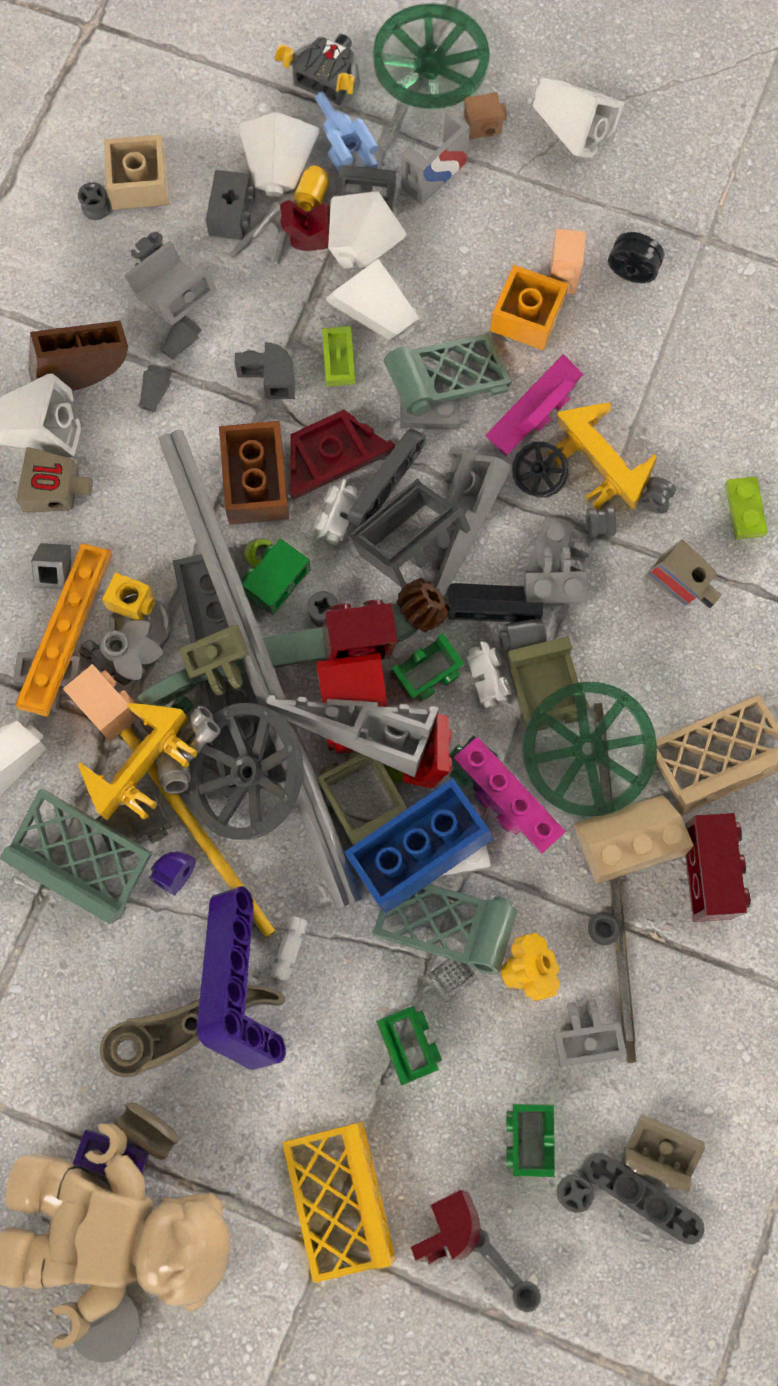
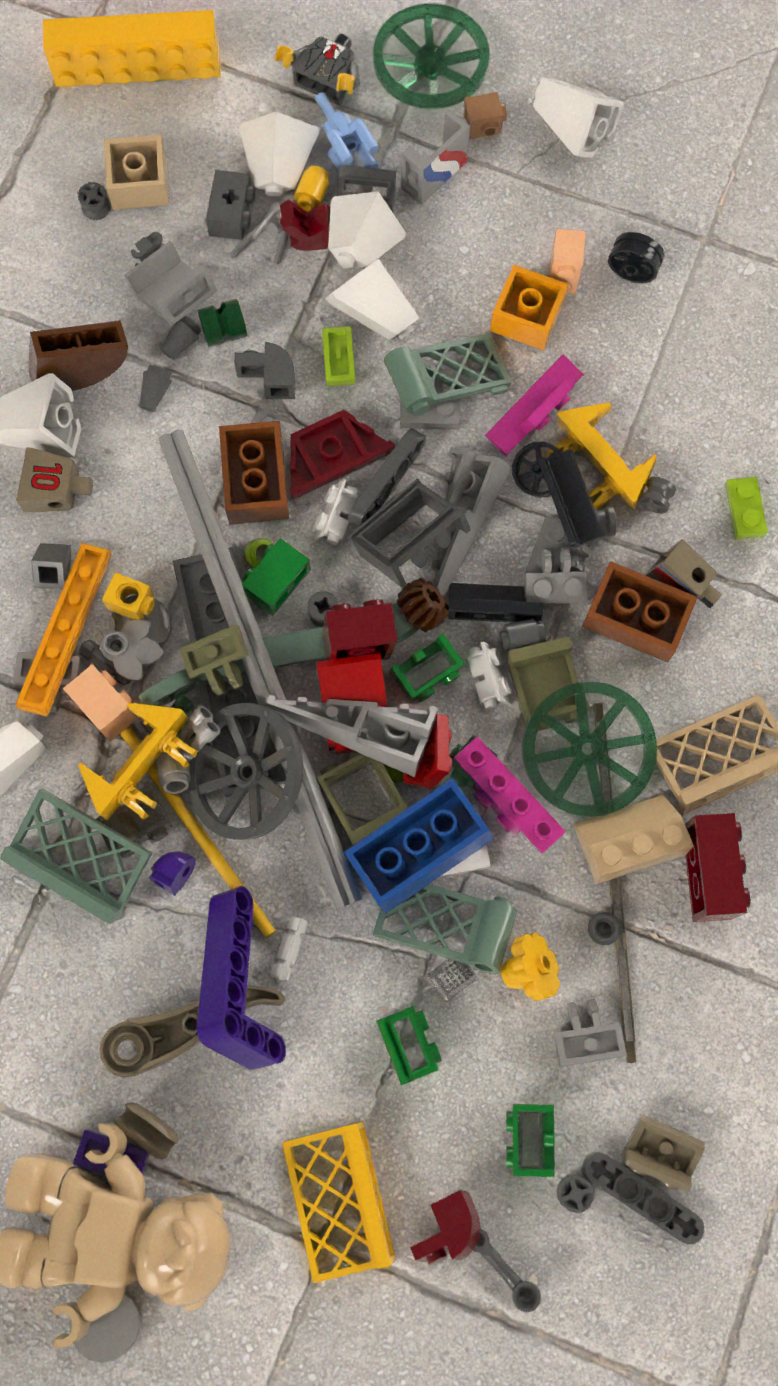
(132, 48): none -> yellow brick
(222, 323): none -> dark green wheel
(571, 498): none -> black panel
(639, 612): none -> dark orange brick

